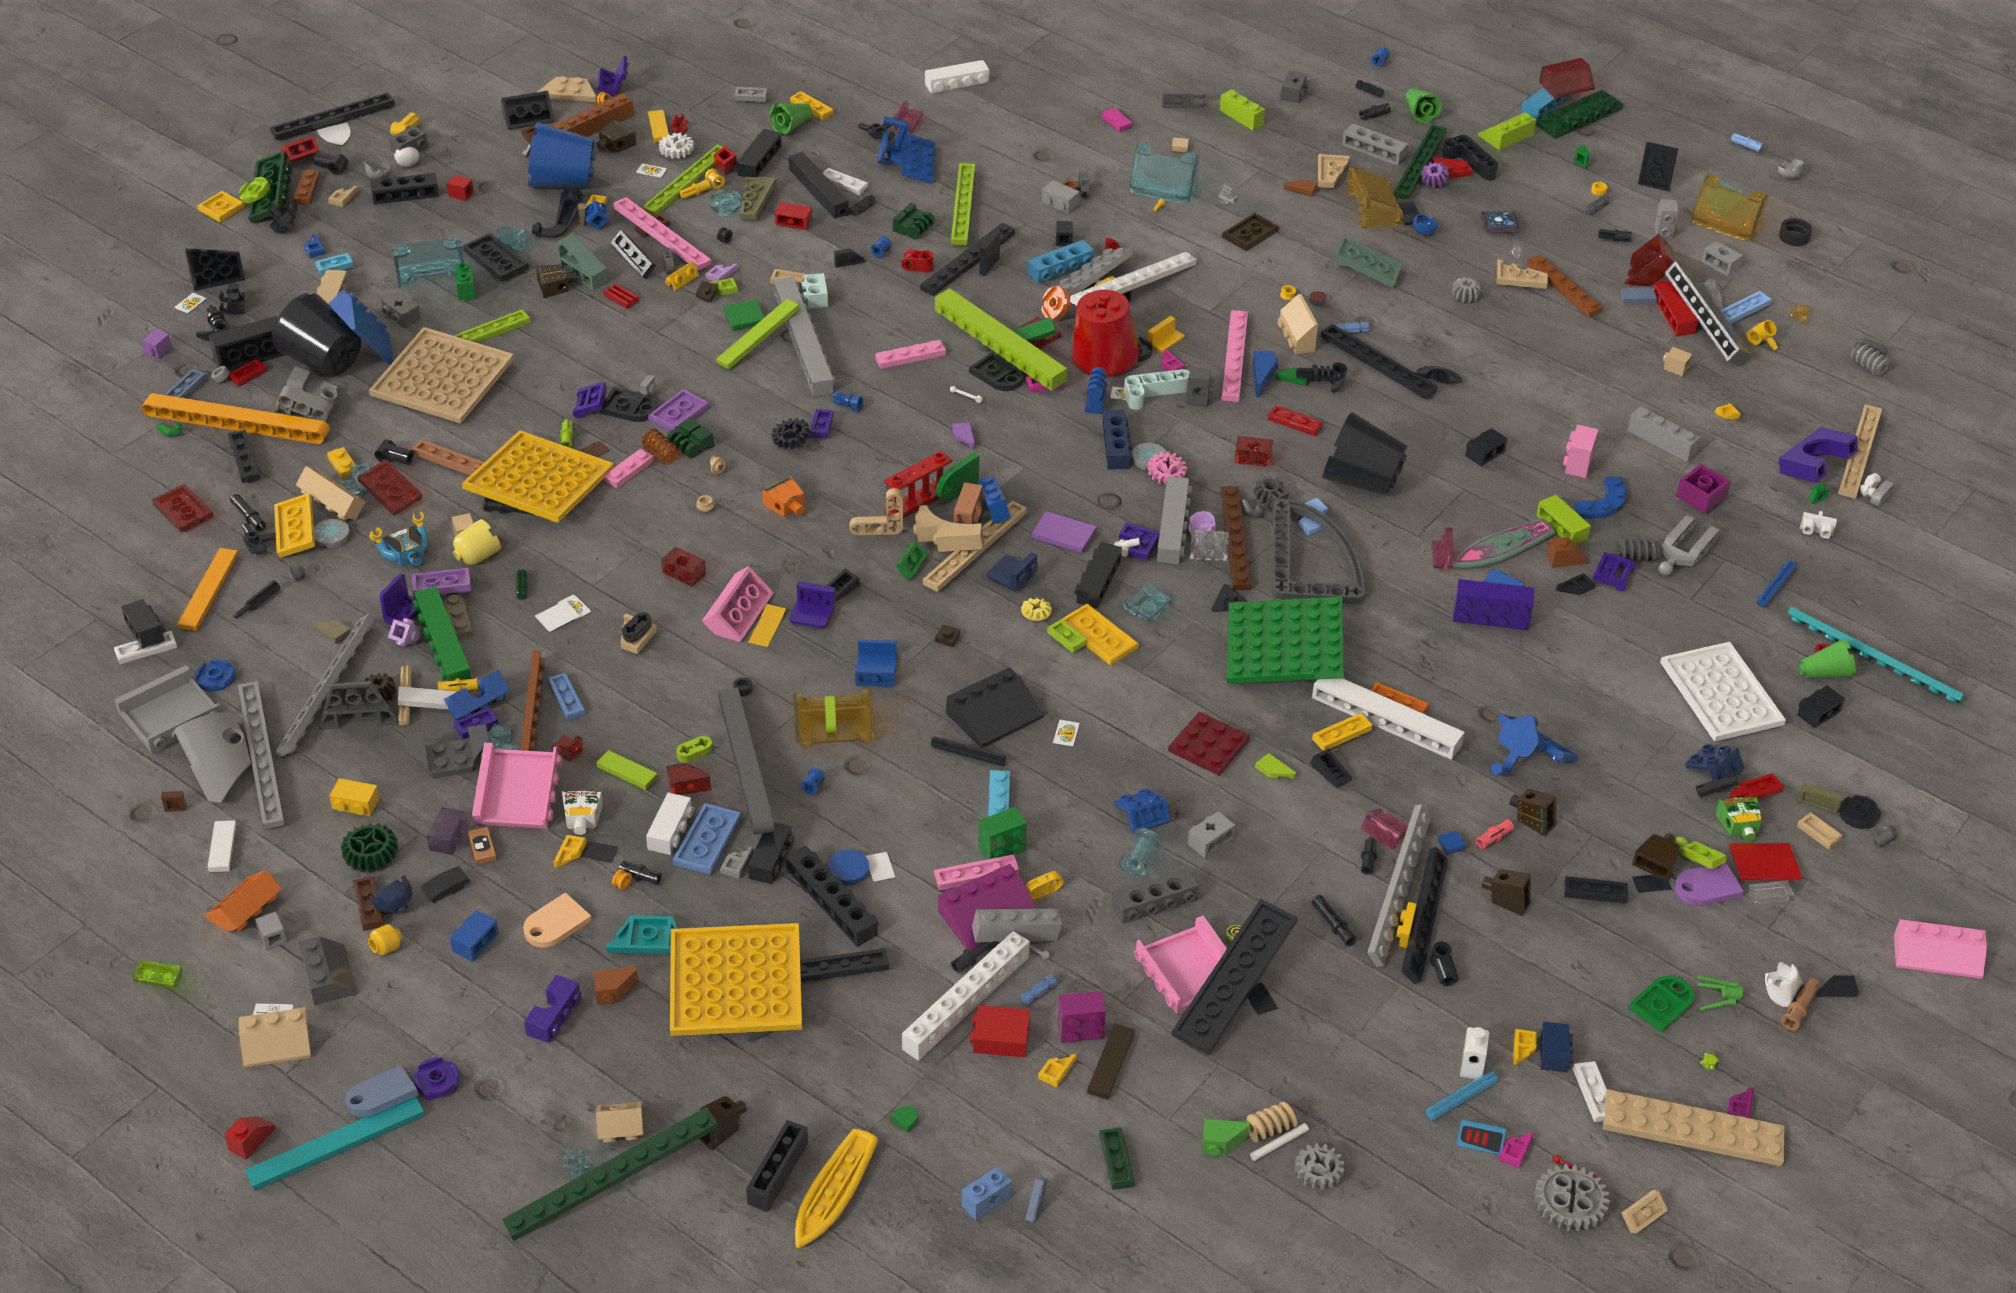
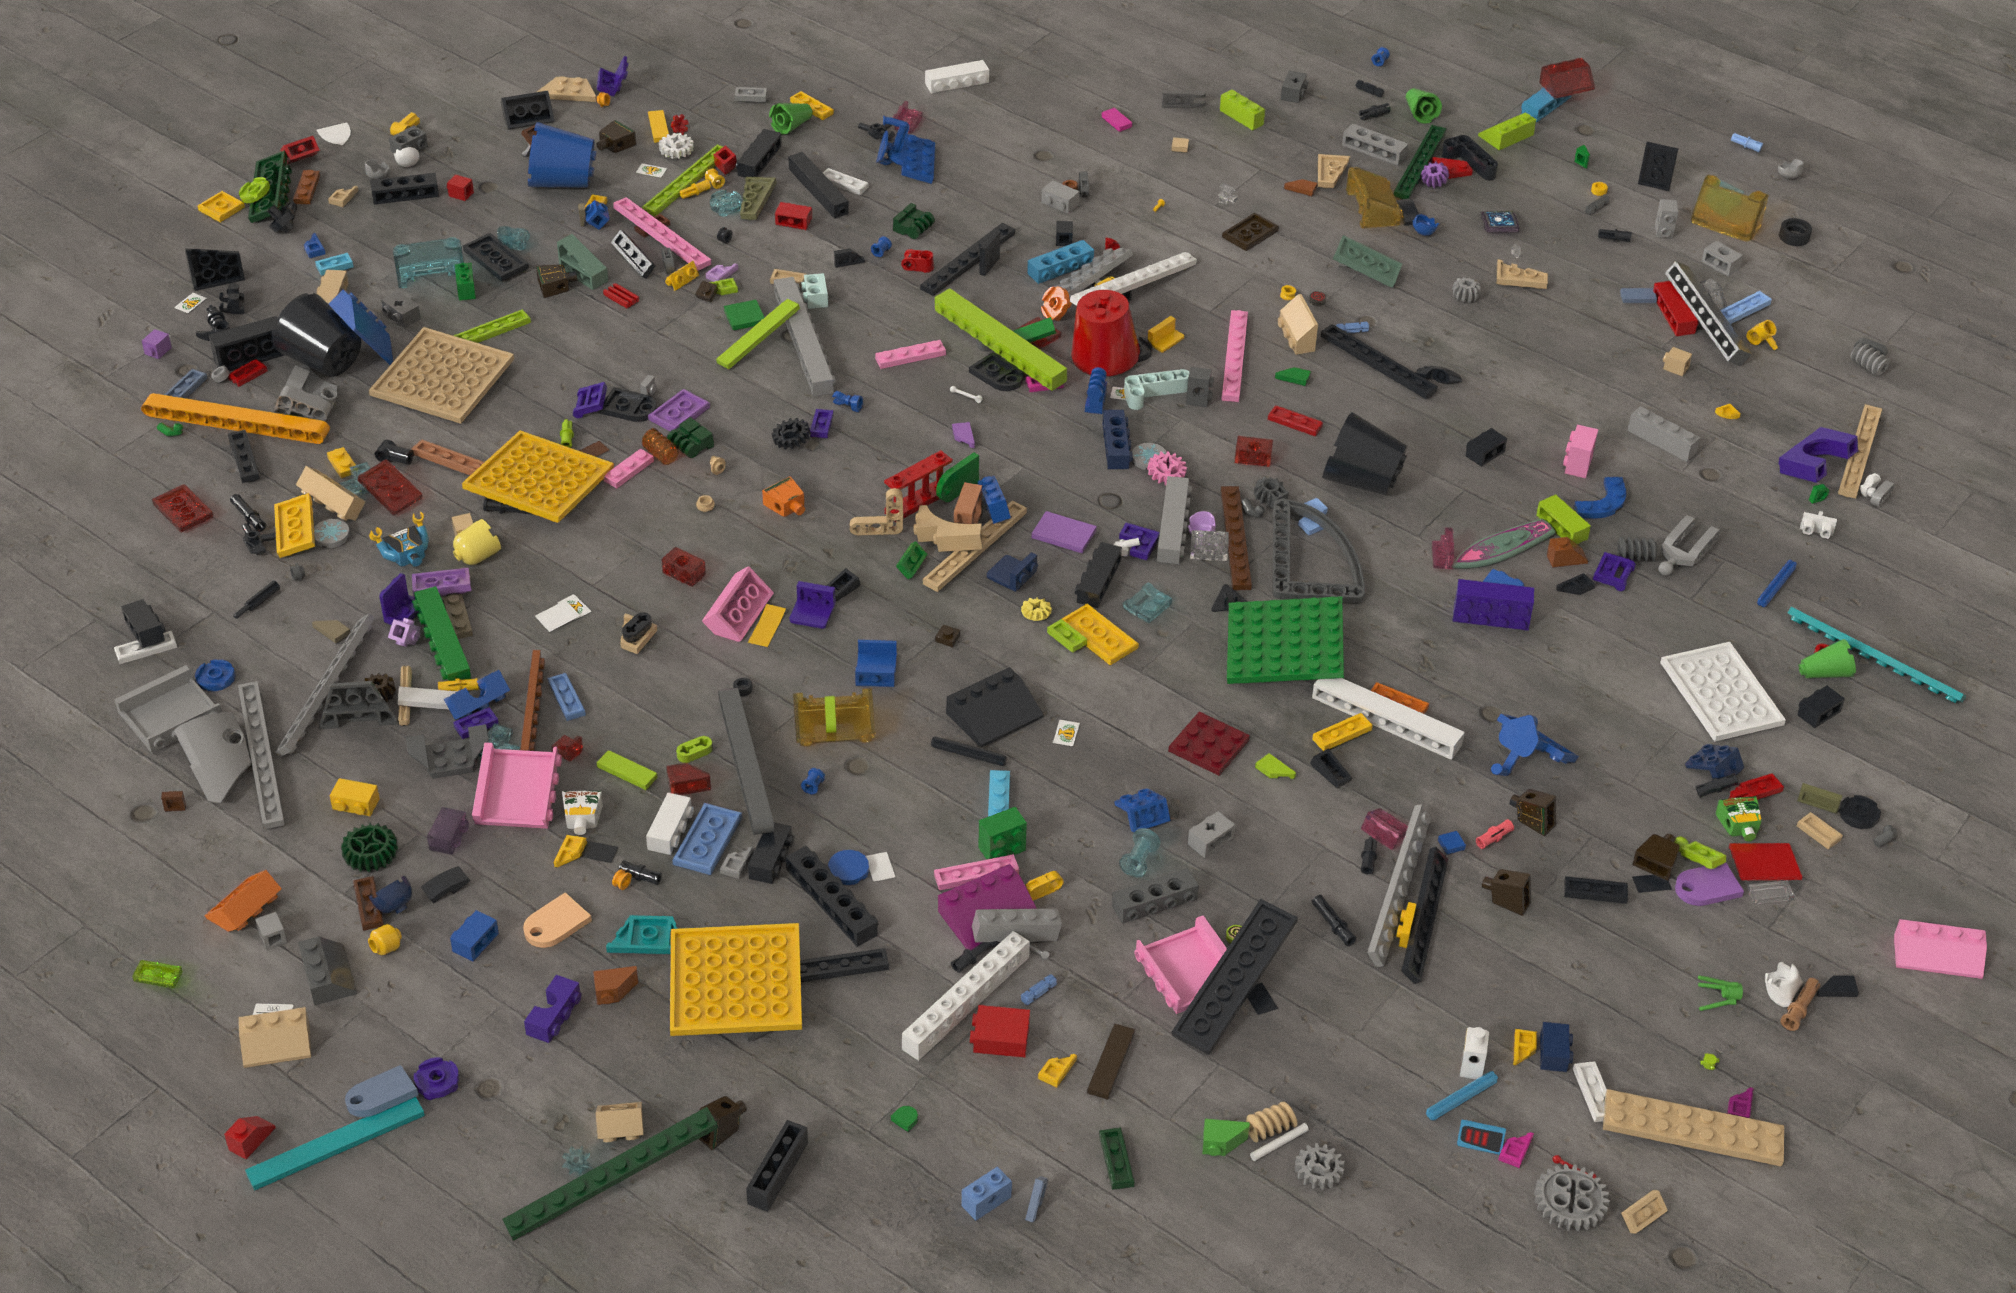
(207, 589): light orange tile -> none
(222, 846): white tile -> none
(332, 116): black plate -> none
(335, 164): black piece -> none
(481, 845): tile -> none
(521, 584): dark green axle -> none
(567, 210): black animal -> none
(596, 118): dark orange brick -> none
(834, 1186): yellow piece -> none
(862, 205): black axle -> none
(963, 203): lime plate -> none
(1081, 1016): magenta brick -> none
(1164, 175): clear light blue windscreen -> none
(1170, 362): dark pink tile -> none
(1263, 369): blue slope -> none
(1335, 375): black piece -> none
(1443, 963): black piece -> none
(1566, 286): dark orange plate -> none
(1578, 114): dark green plate -> none
(1650, 262): clear red wedge -> none
(1662, 1004): green tile -> none
(1703, 488): magenta brick -> none
(1800, 312): clear yellow piece -> none

